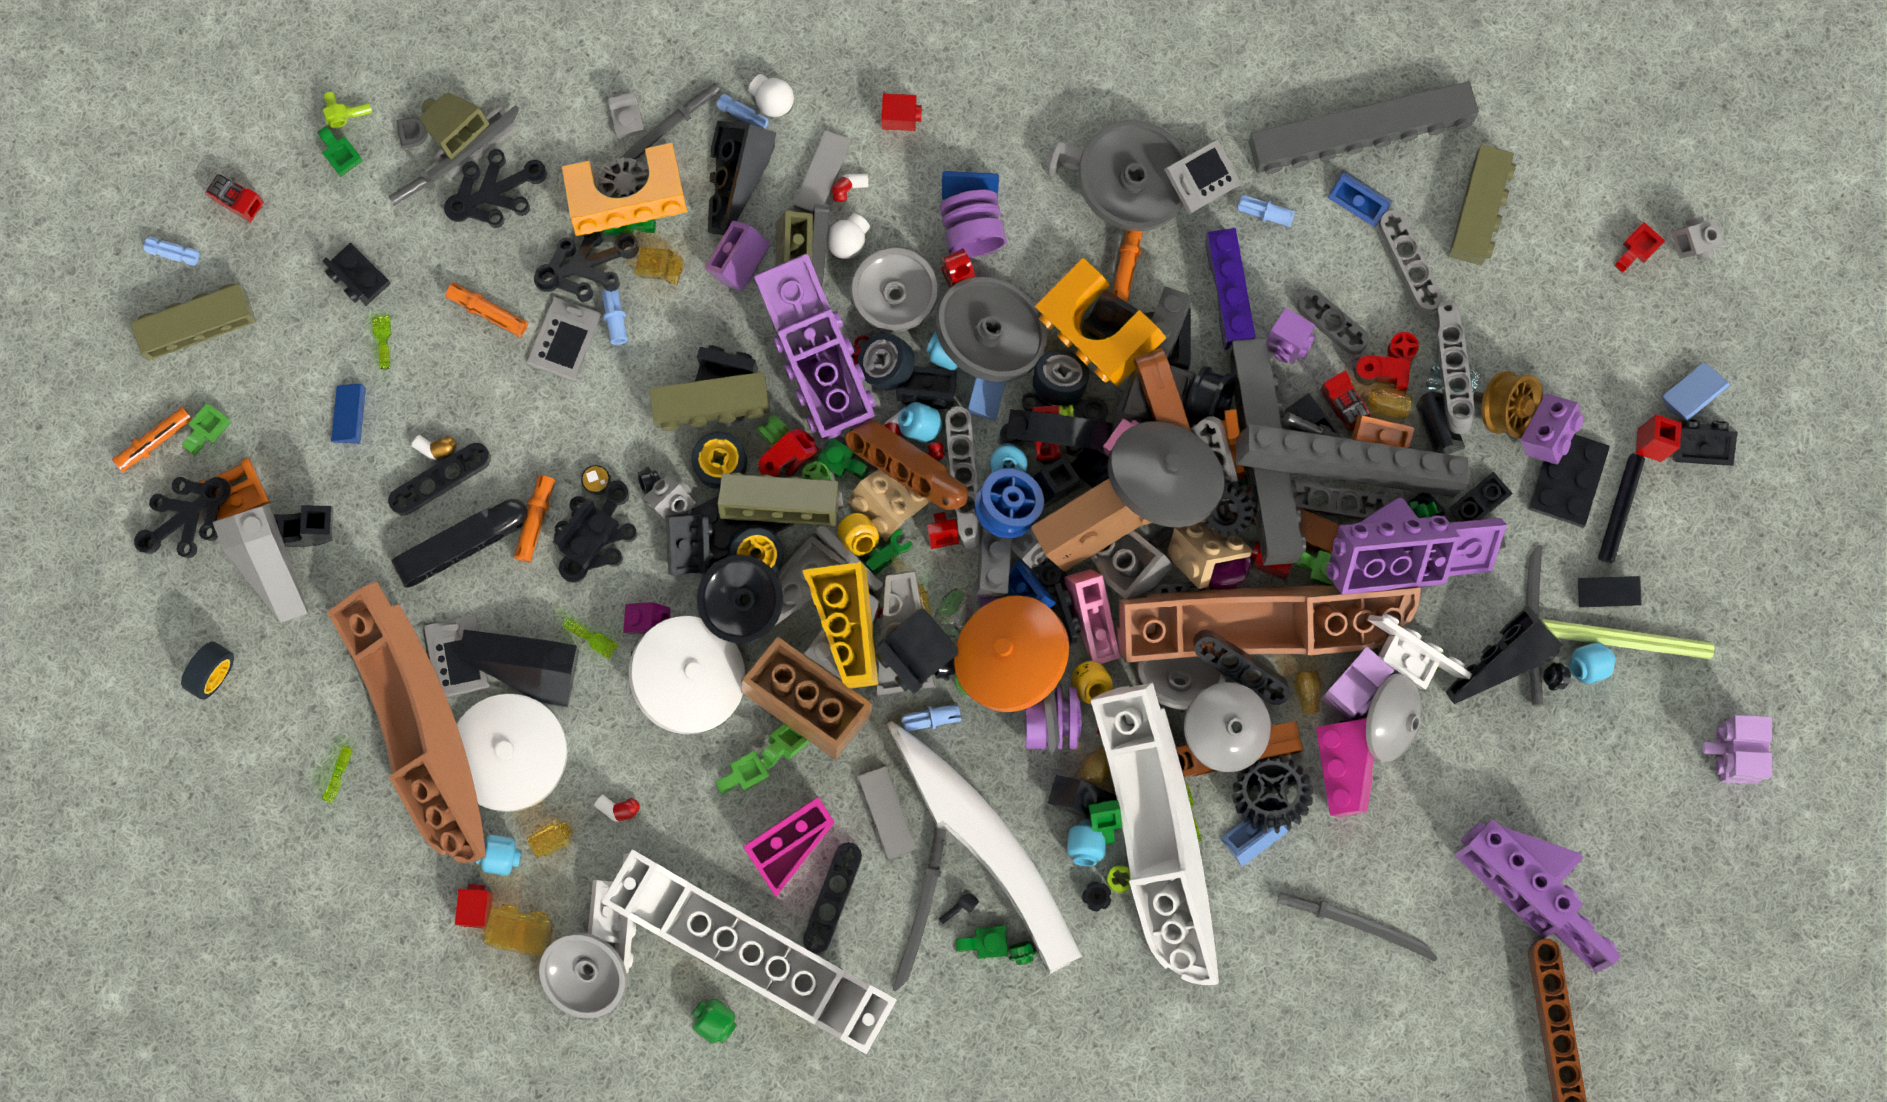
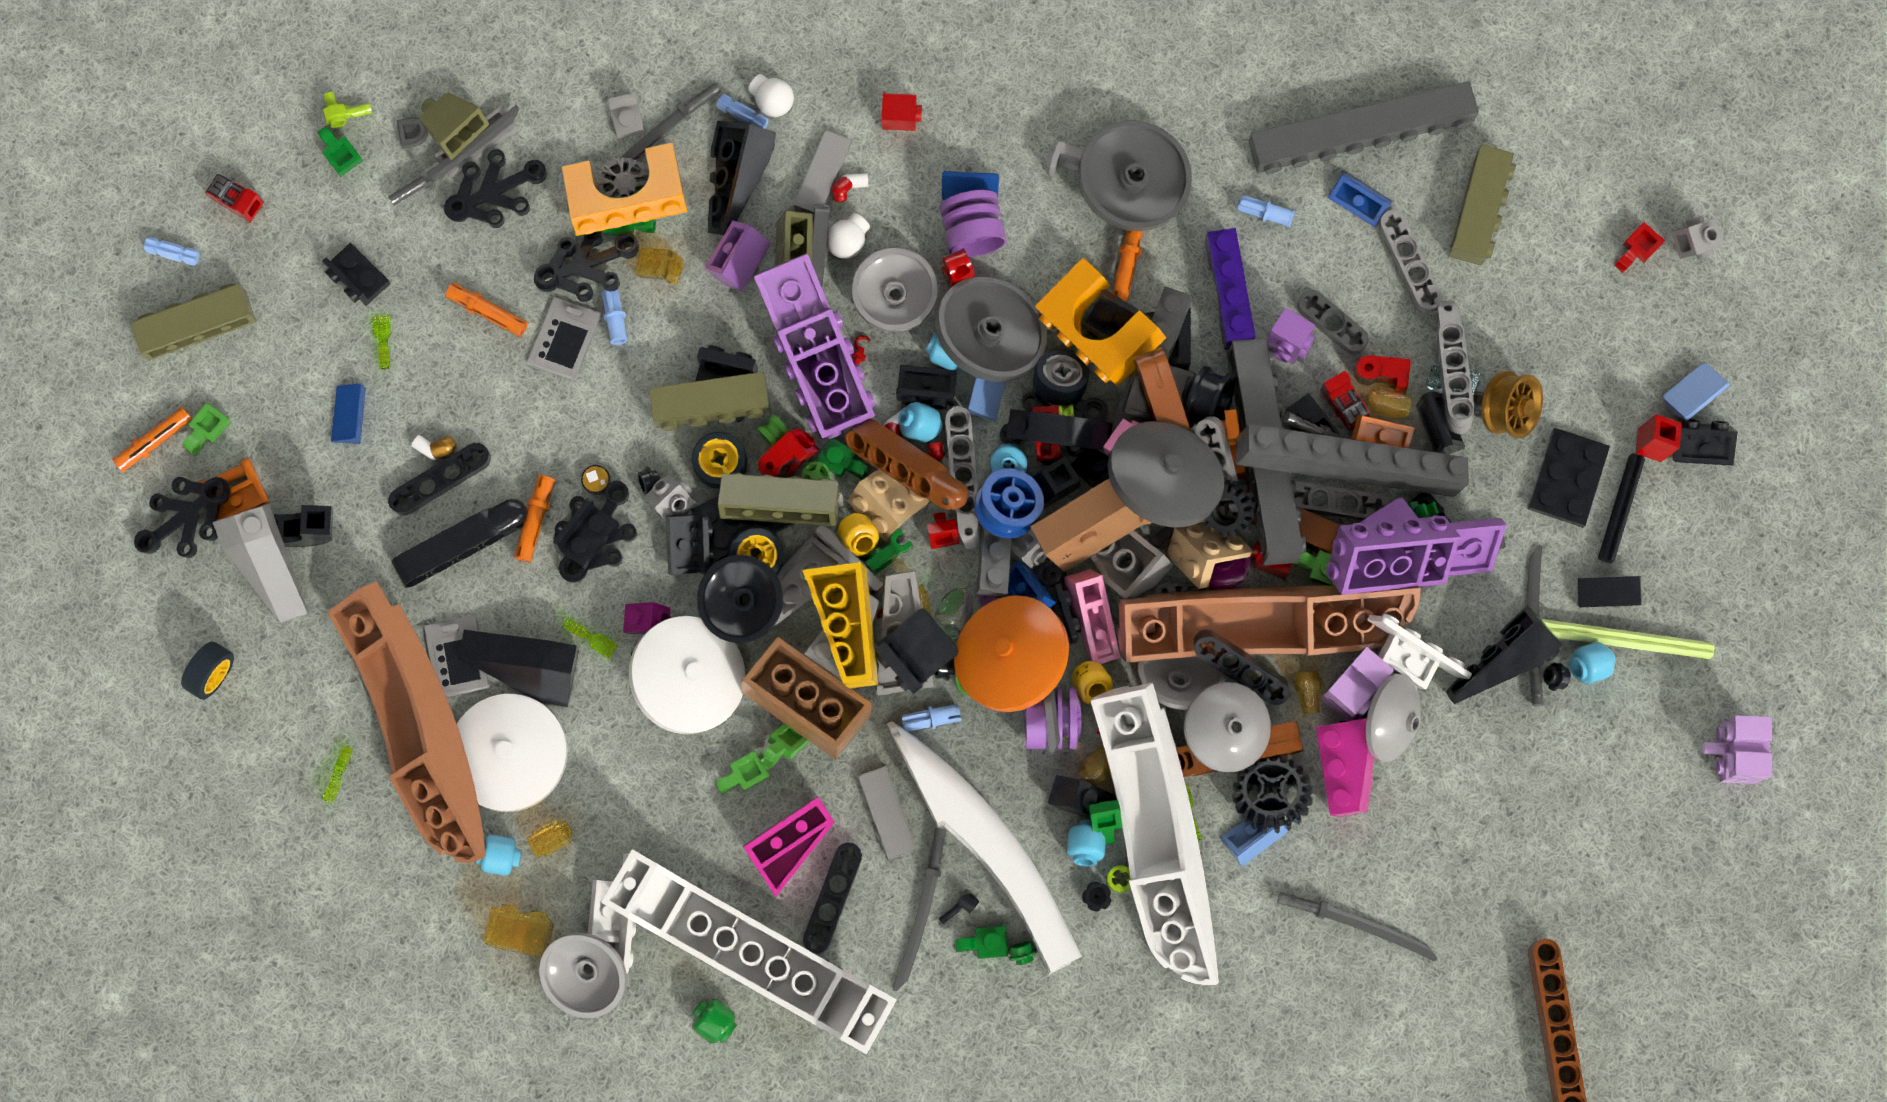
(473, 906): red brick -> none
(618, 811): arm -> none
(898, 361): wheel -> none
(1203, 176): light grey container -> none
(1404, 342): red wheel -> none
(1481, 499): black slope -> none
(1533, 868): medium lavender wedge -> none
(1552, 429): medium lavender brick -> none

